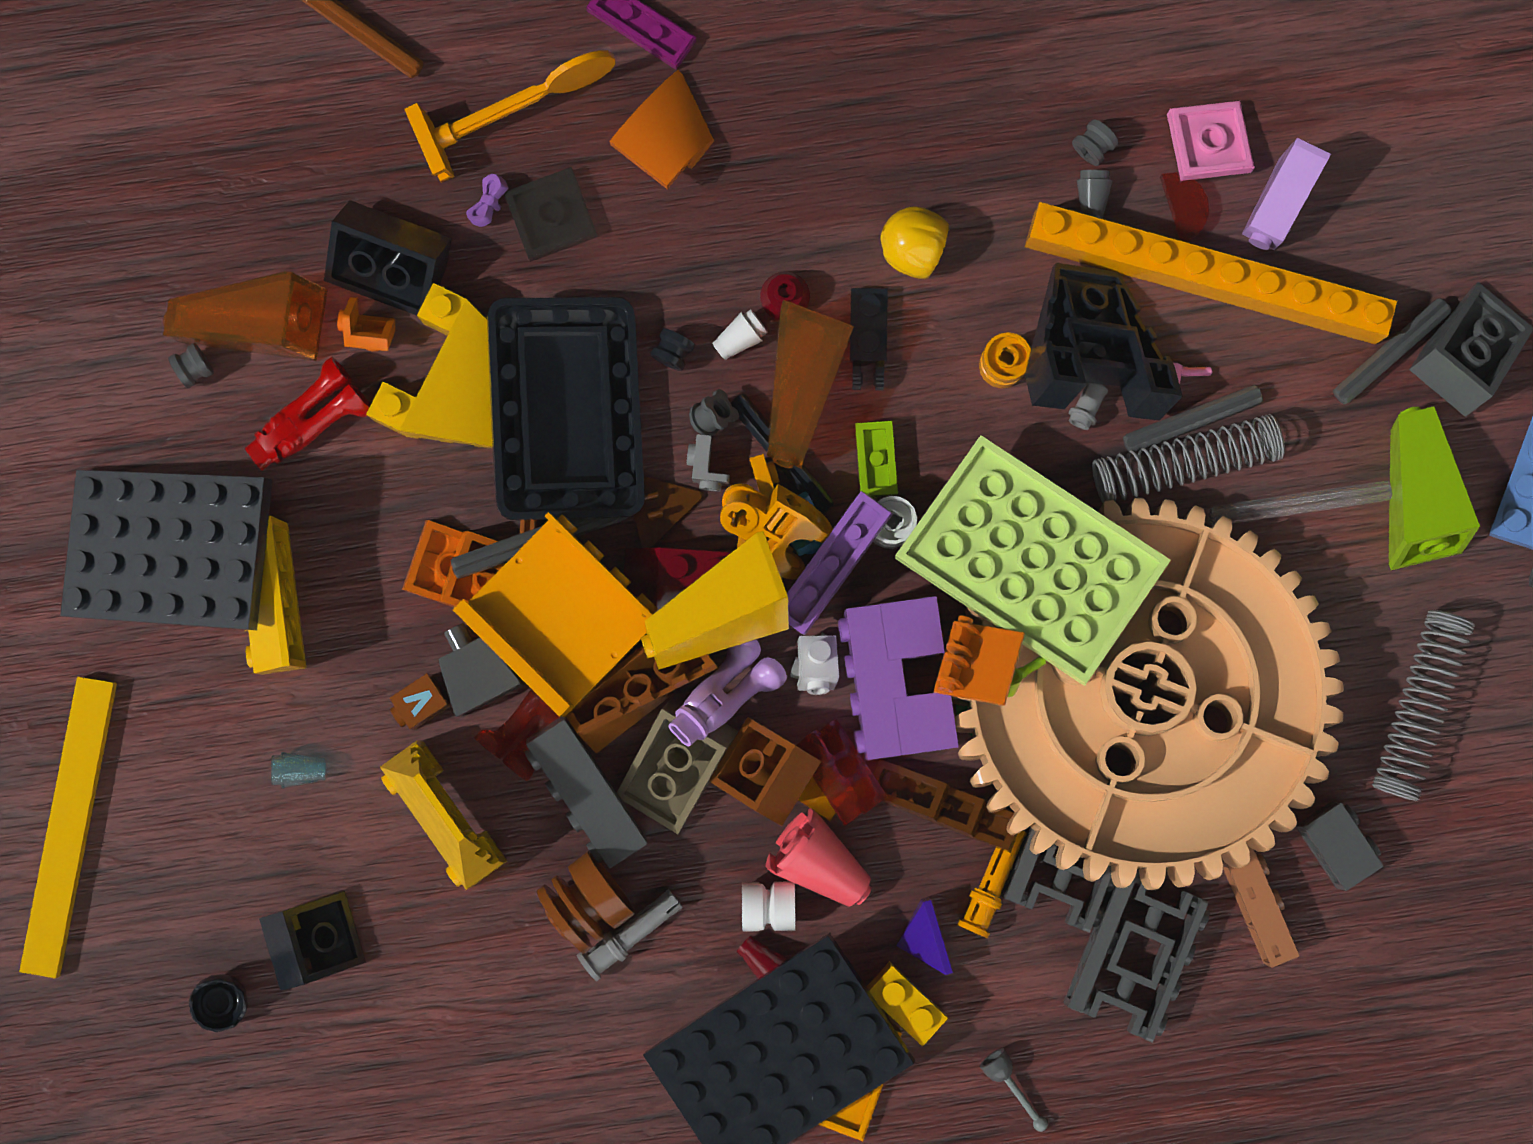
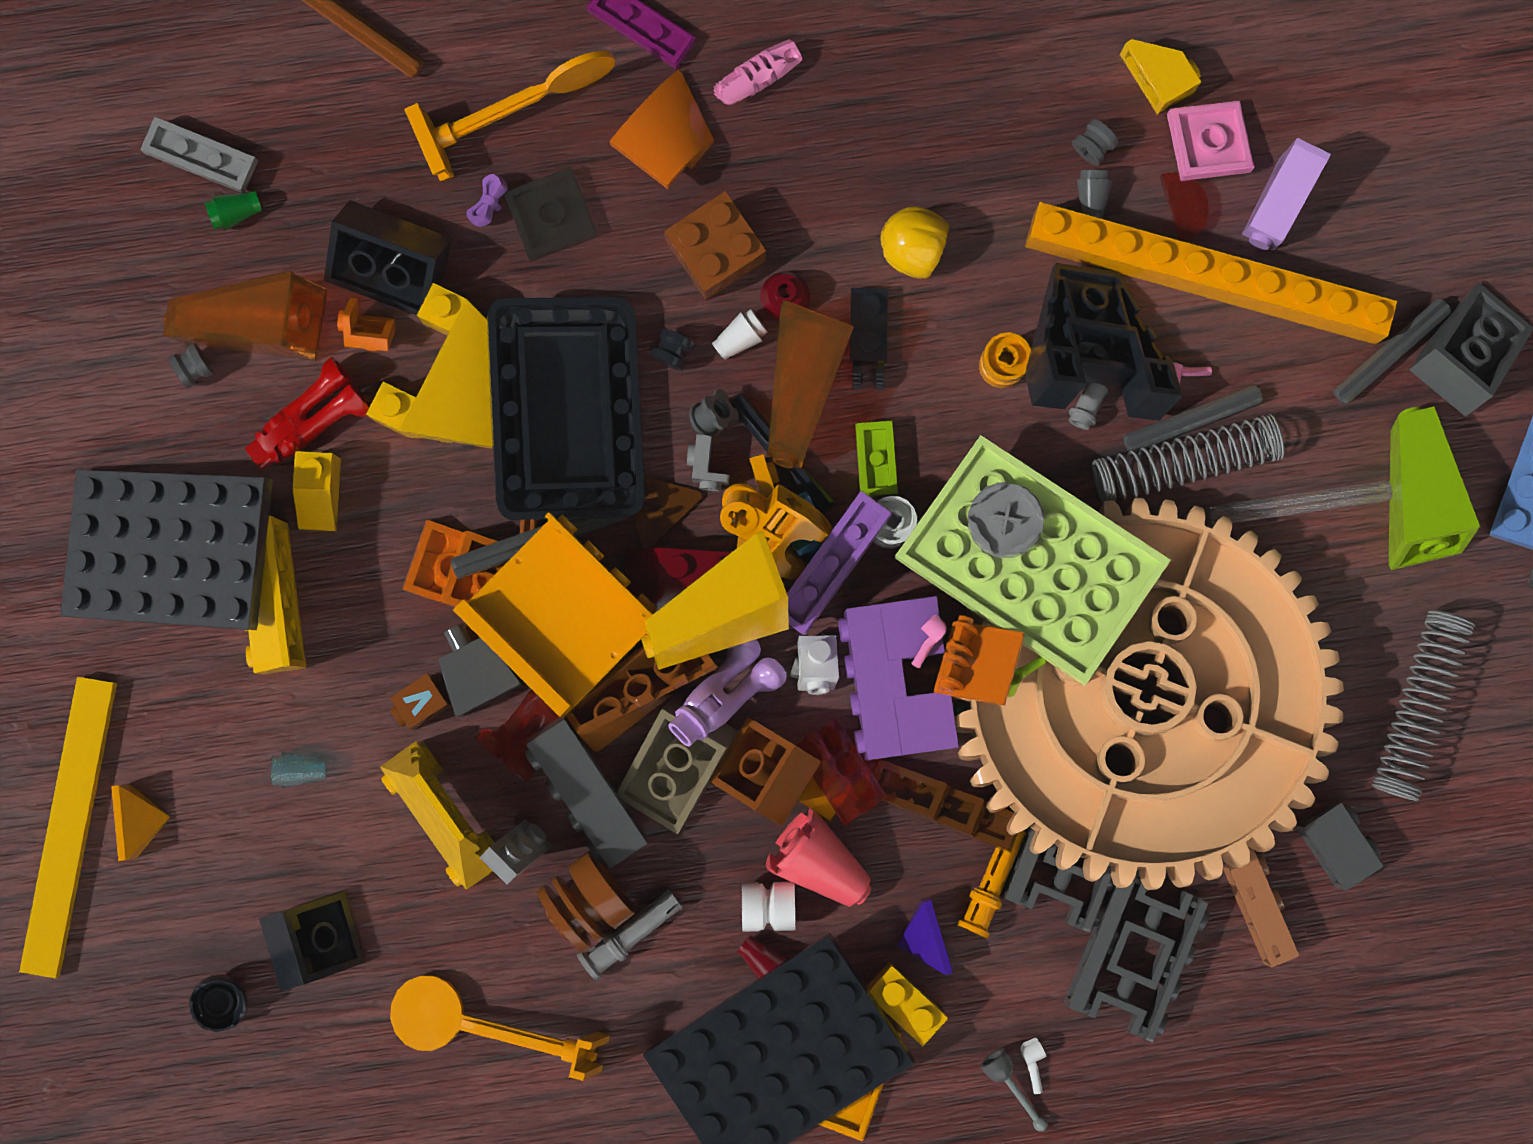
(135, 821): none -> light orange slope
(199, 155): none -> light grey plate
(232, 209): none -> green cone
(316, 490): none -> yellow slope
(431, 1013): none -> light orange piece
(516, 851): none -> light grey plate
(715, 245): none -> dark orange brick
(758, 72): none -> bright pink hinge
(935, 629): none -> bright pink hand
(1005, 520): none -> light grey tile
(1032, 1052): none -> white hand
(1161, 73): none -> yellow slope

